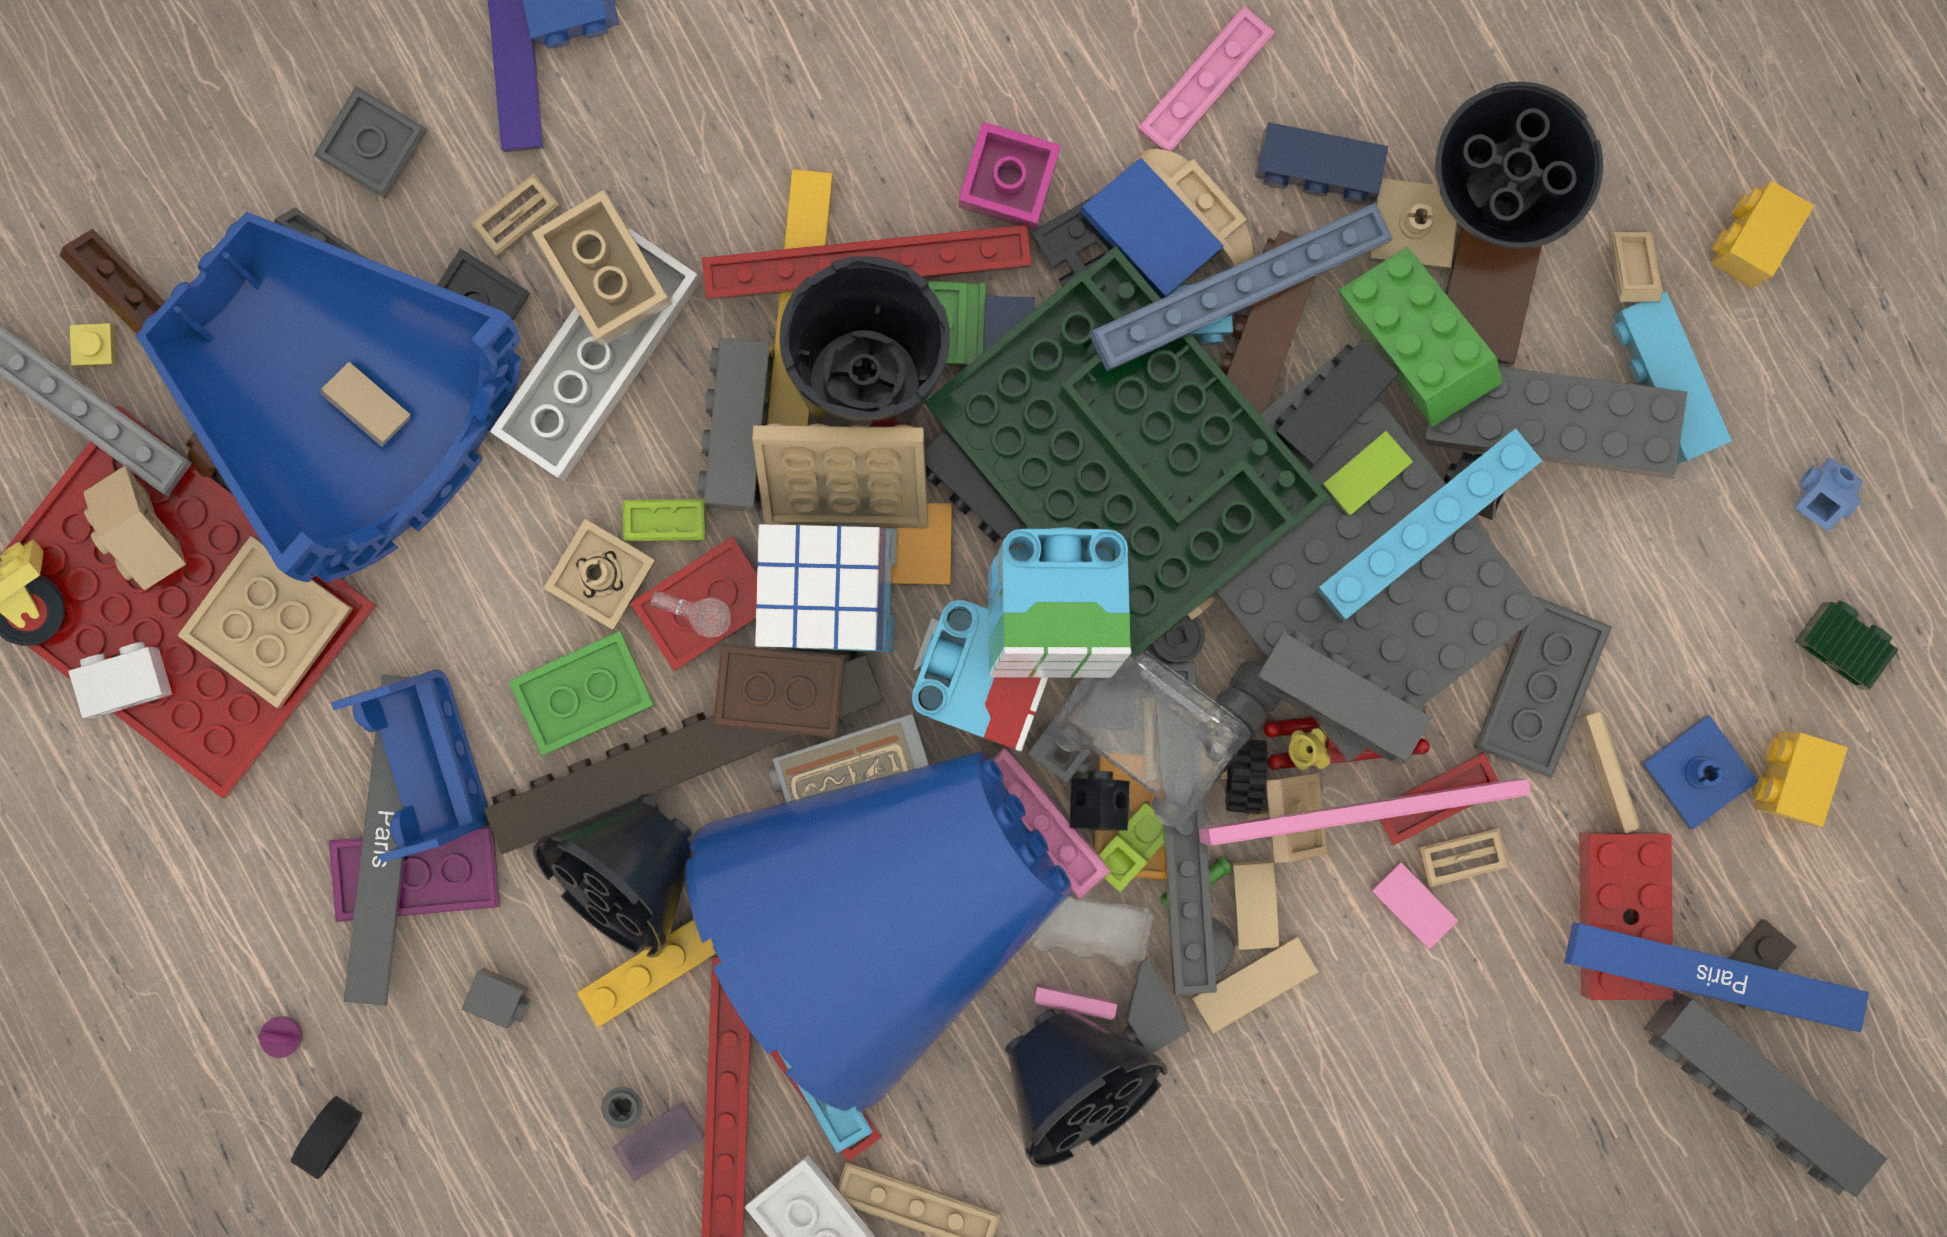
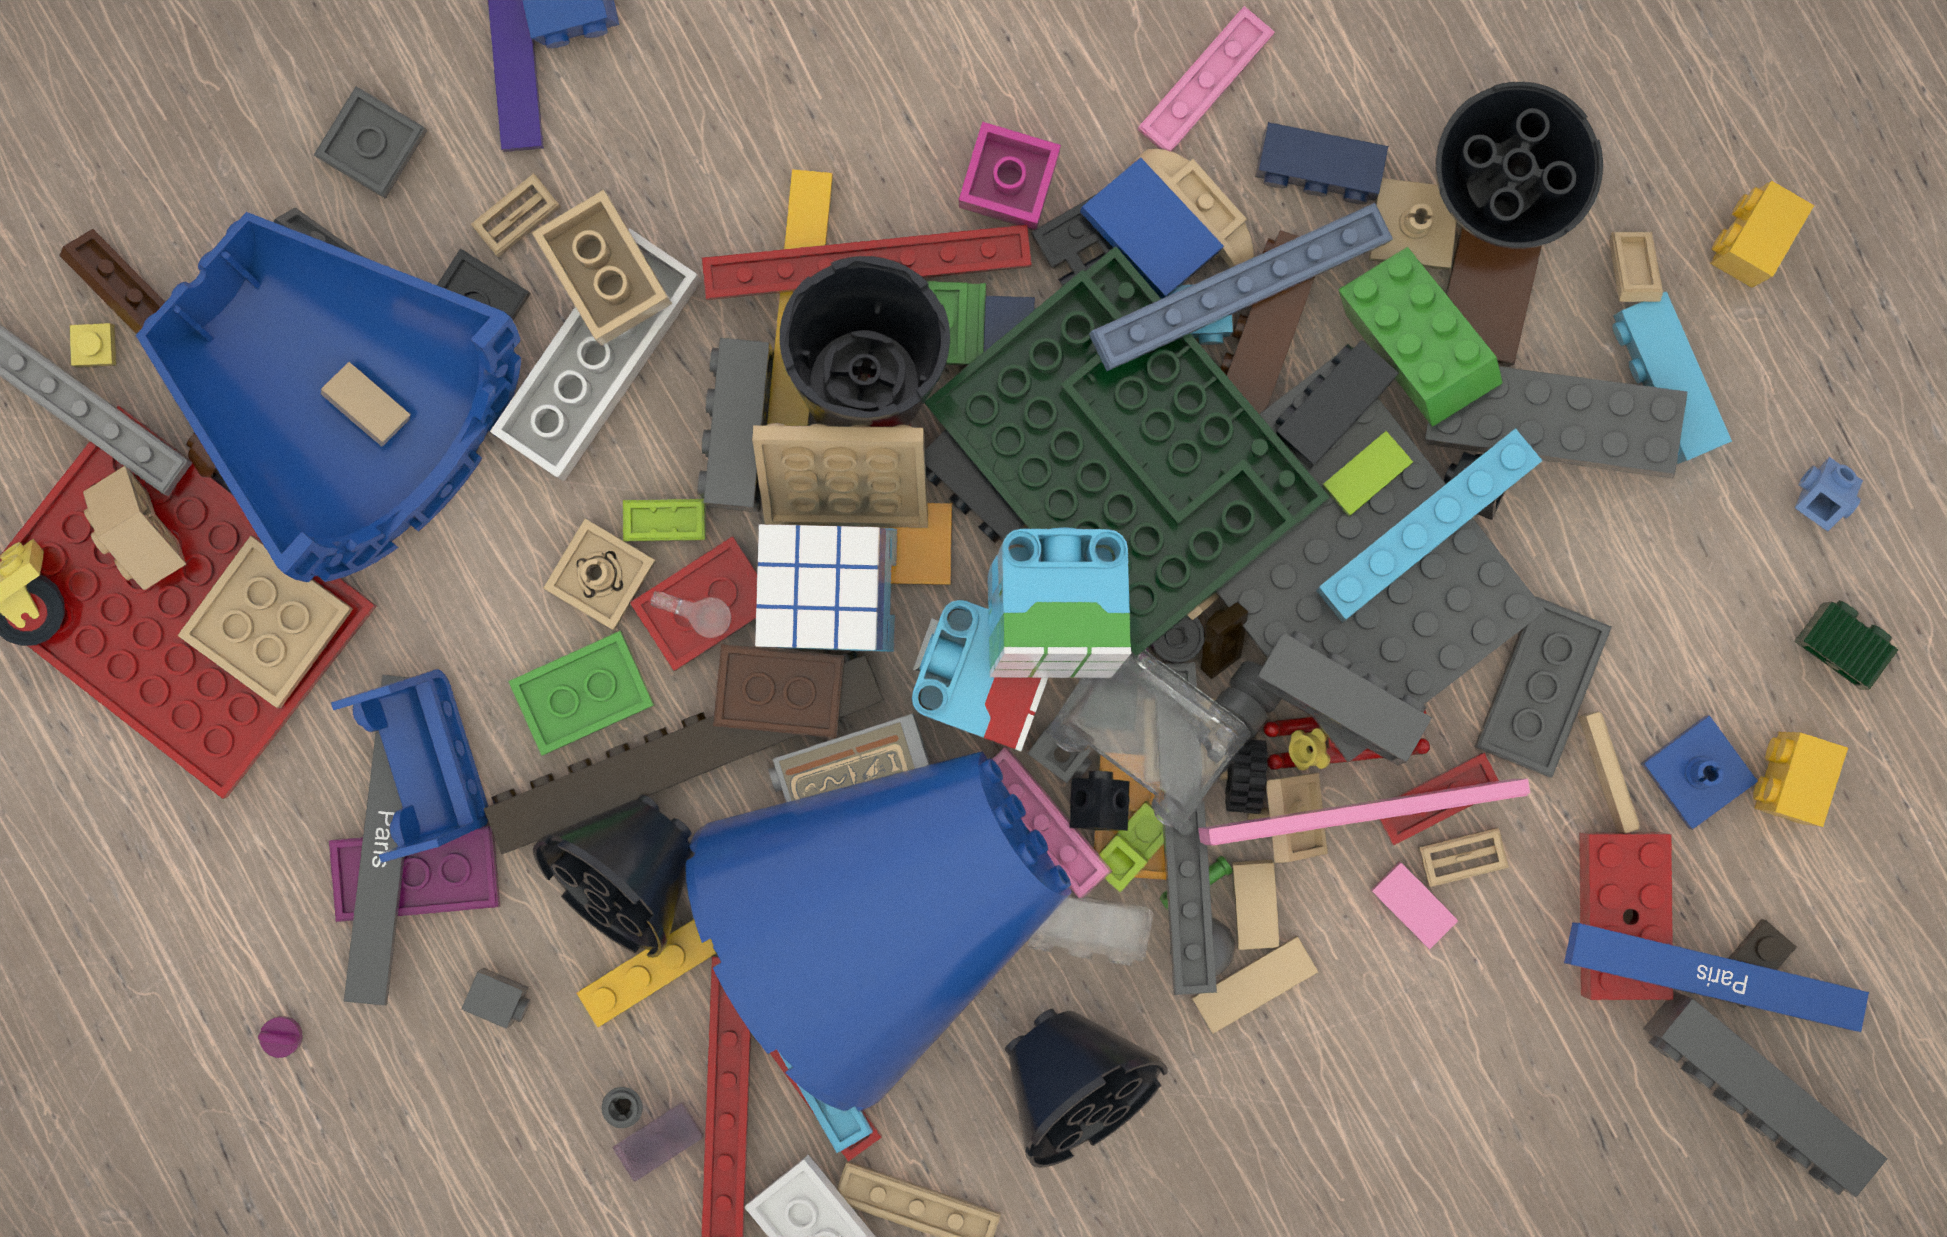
(120, 681): white brick -> none
(326, 1137): black tyre -> none
(1075, 1001): bright pink tile -> none
(1152, 1012): dark grey slope -> none
(1223, 639): none -> dark brown plate

